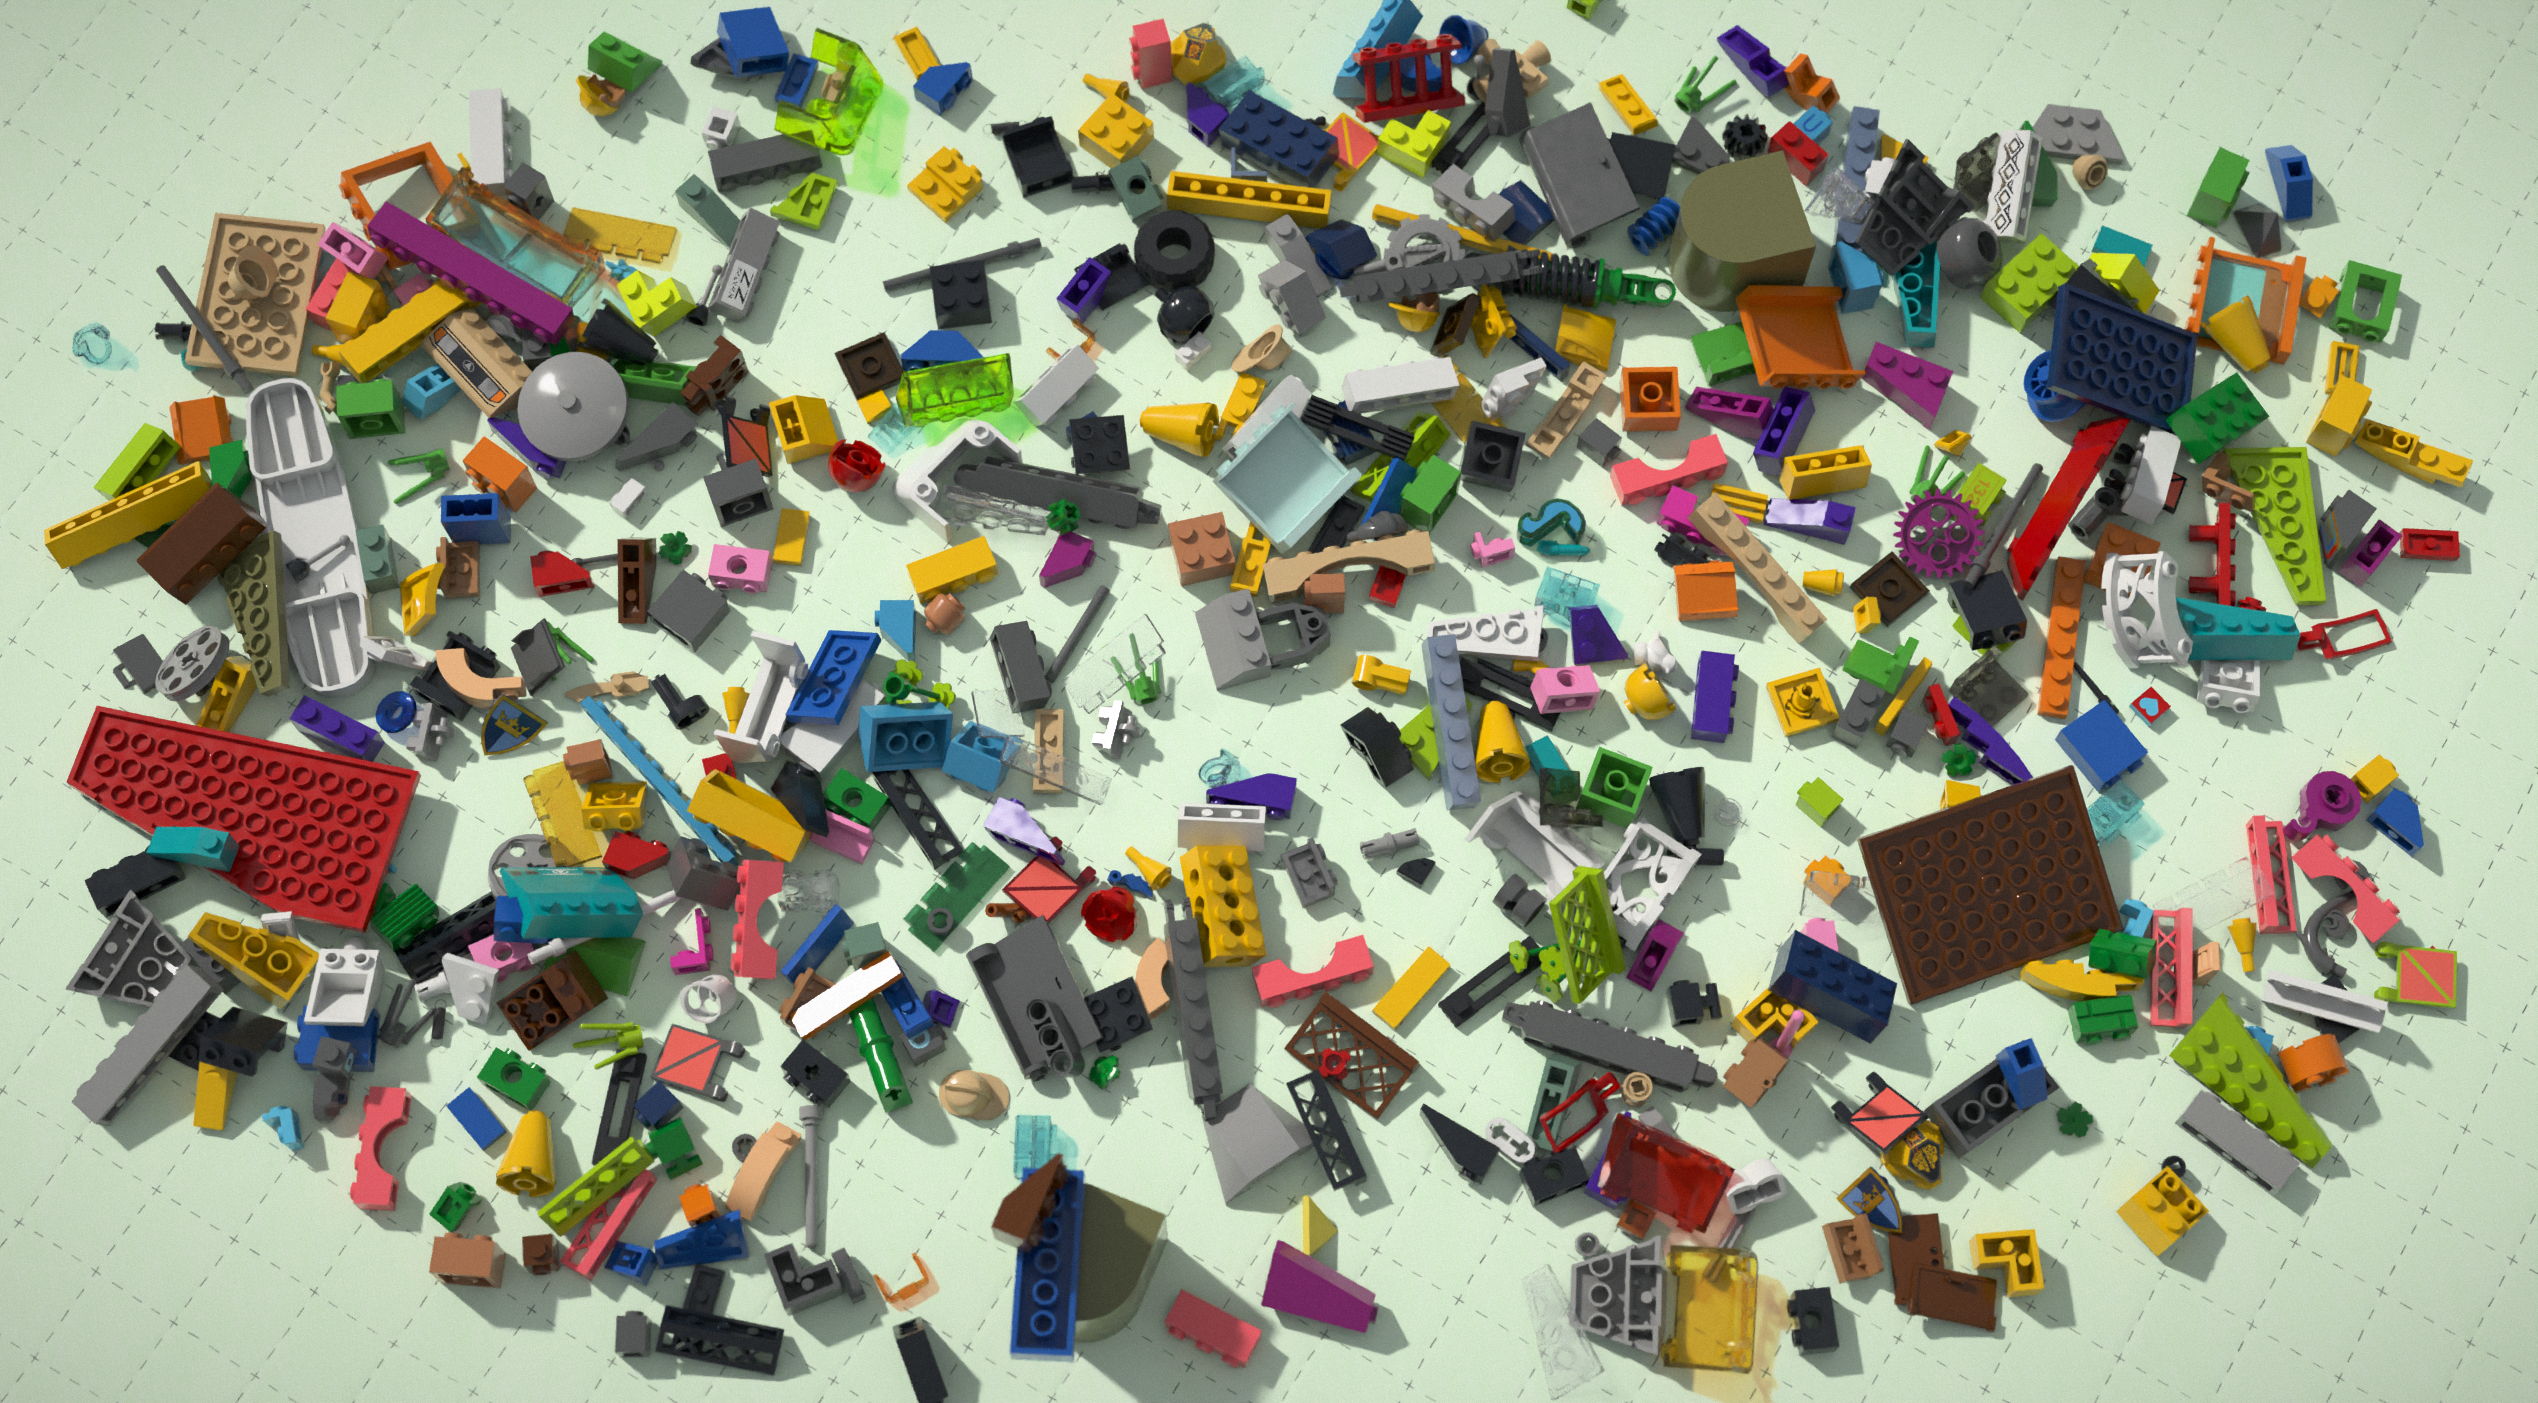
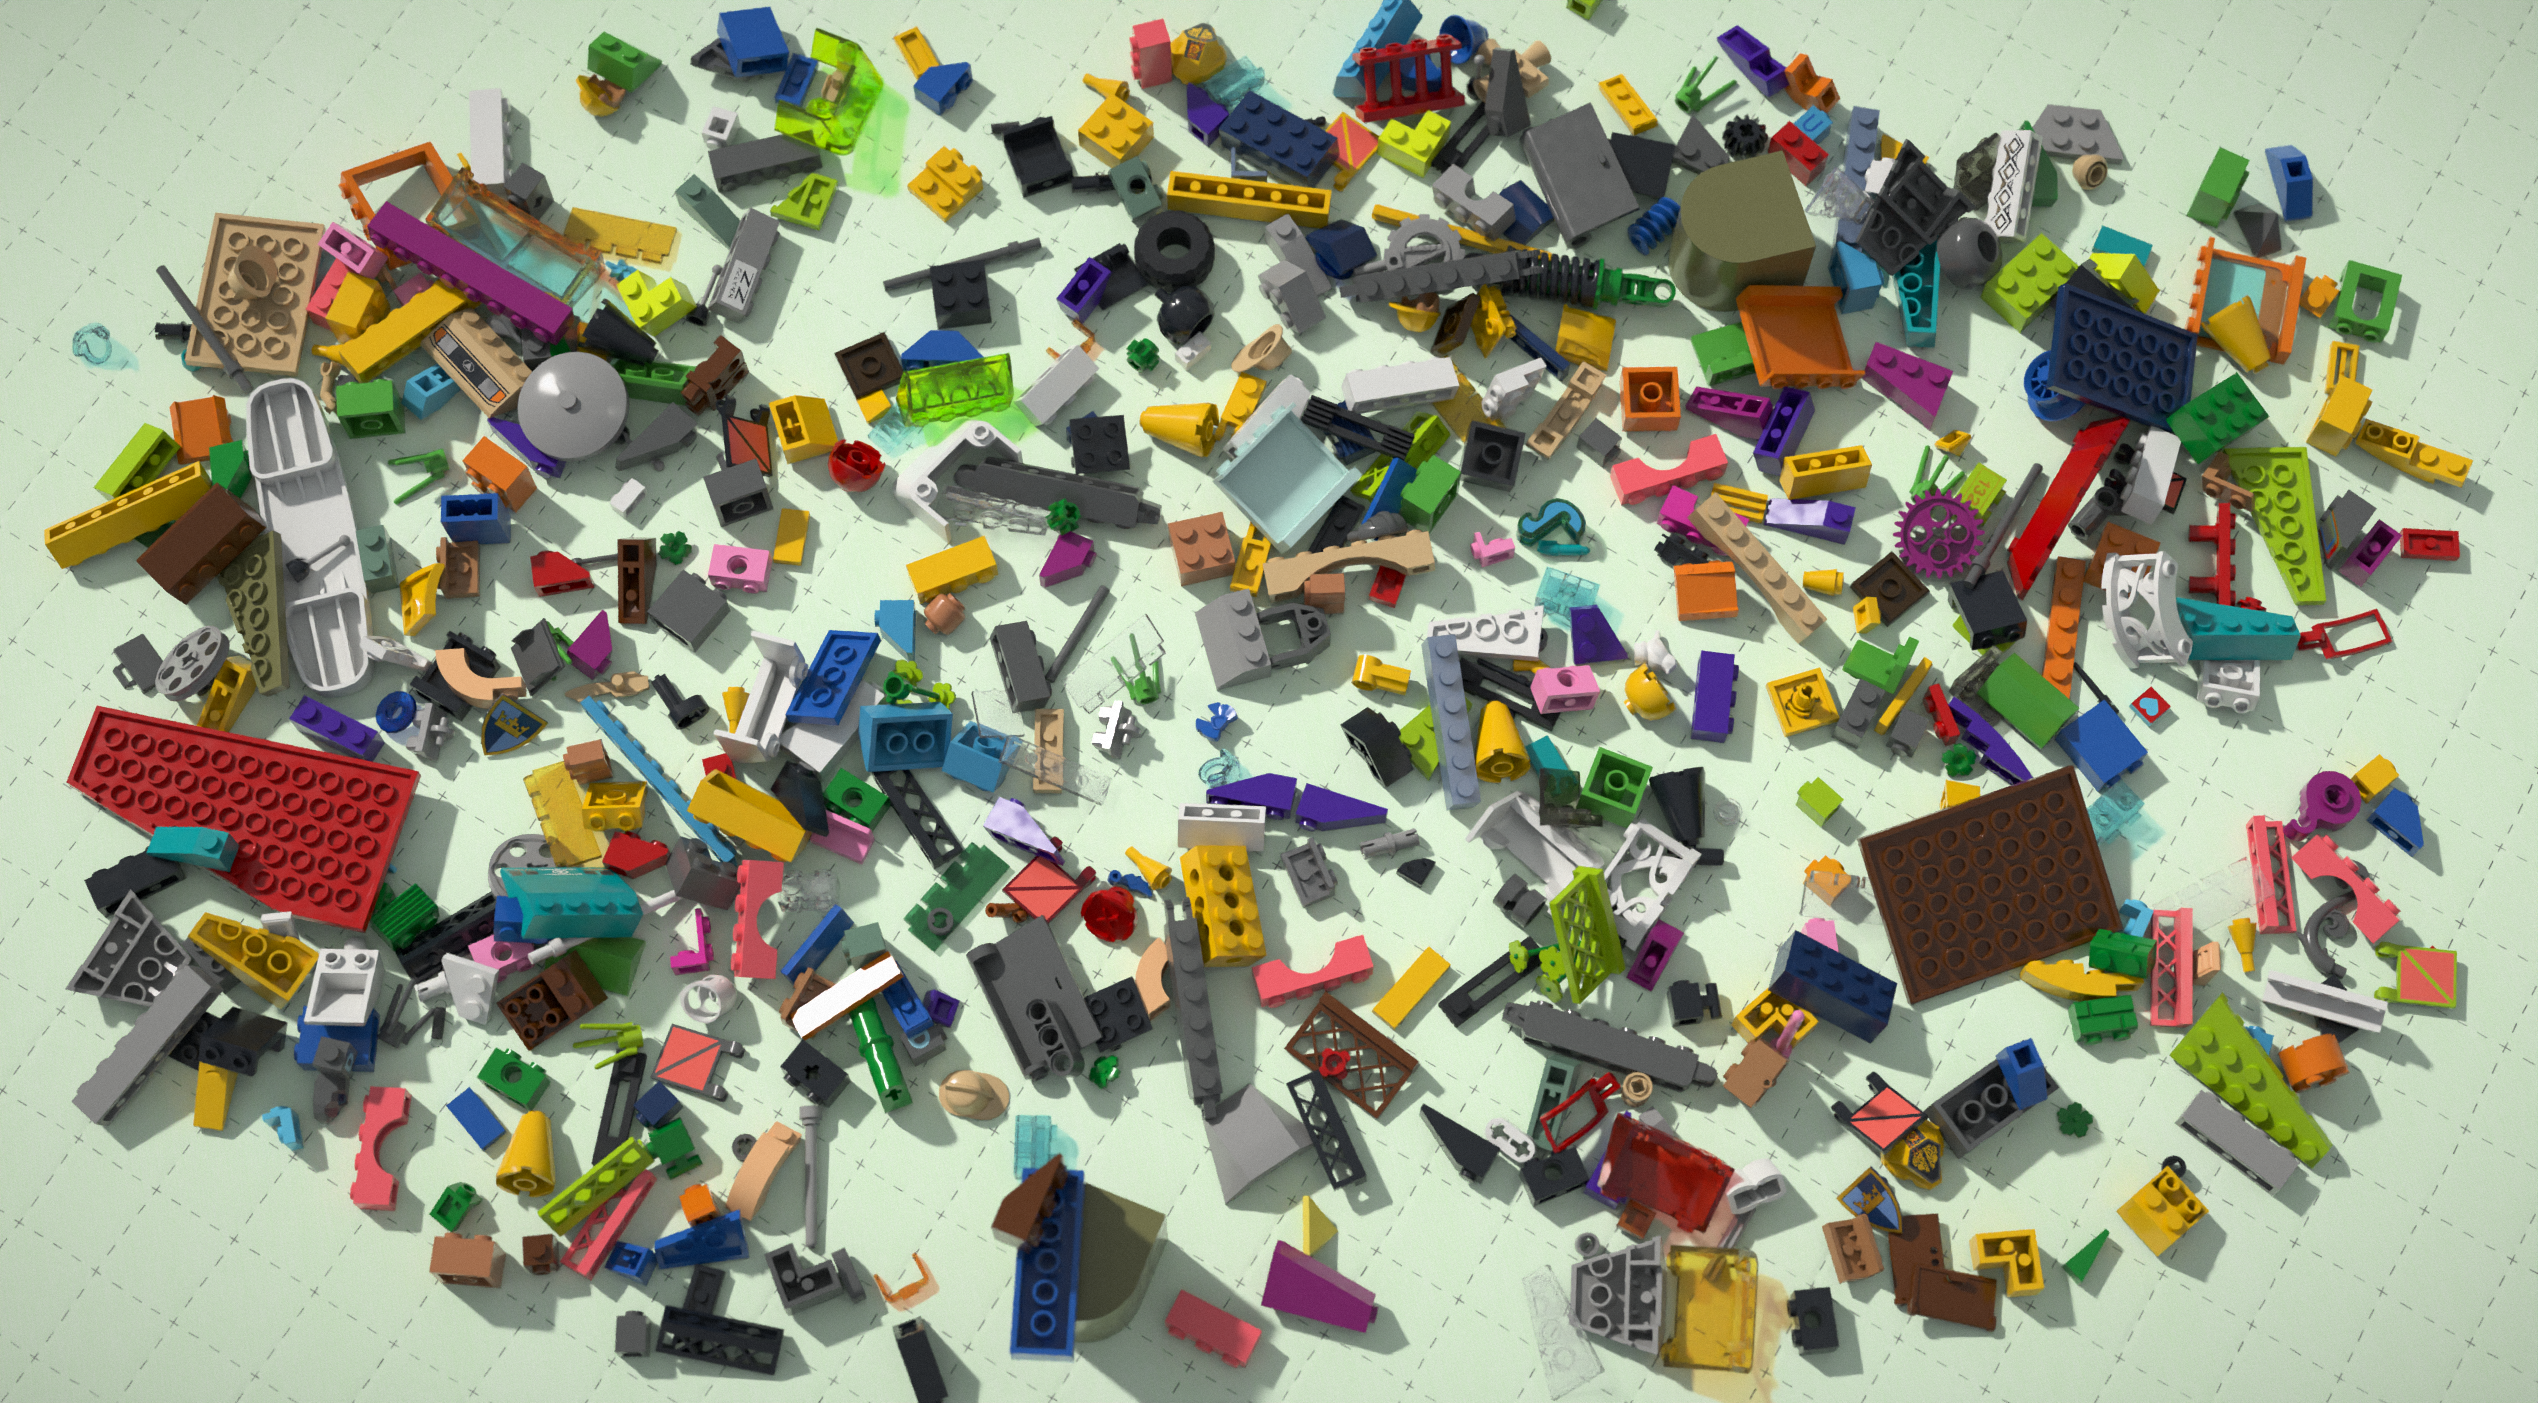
(593, 648): none -> magenta slope
(1142, 355): none -> green gear
(1223, 716): none -> blue piece
(1330, 810): none -> dark purple slope
(2027, 700): none -> bright green slope
(2081, 1262): none -> green piece

